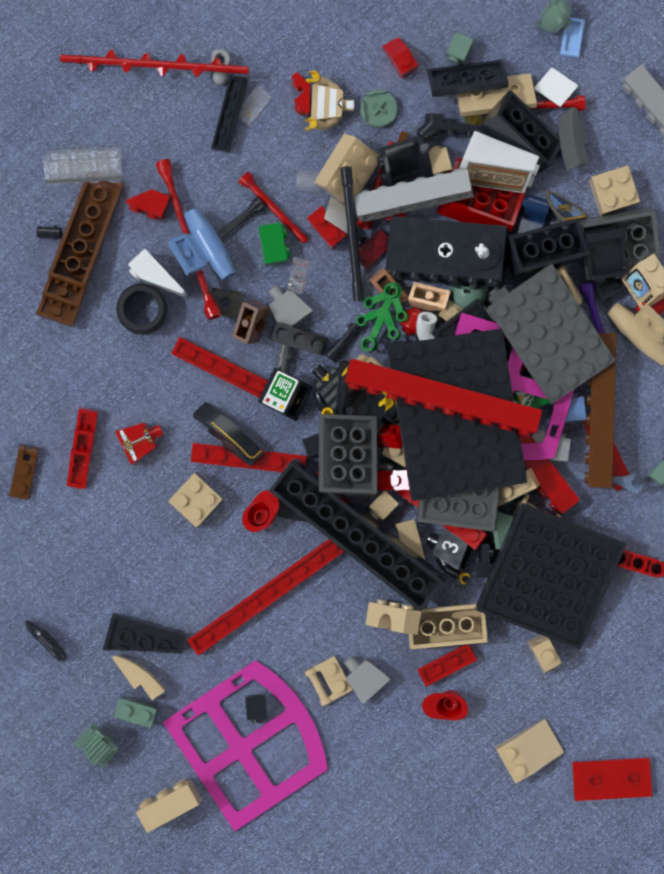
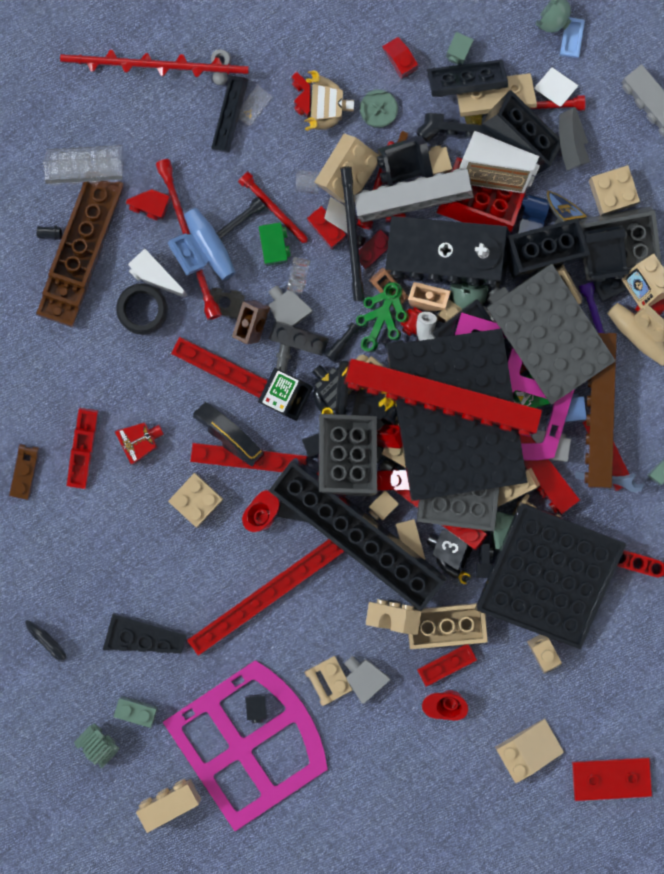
(139, 676): tan slope -> none

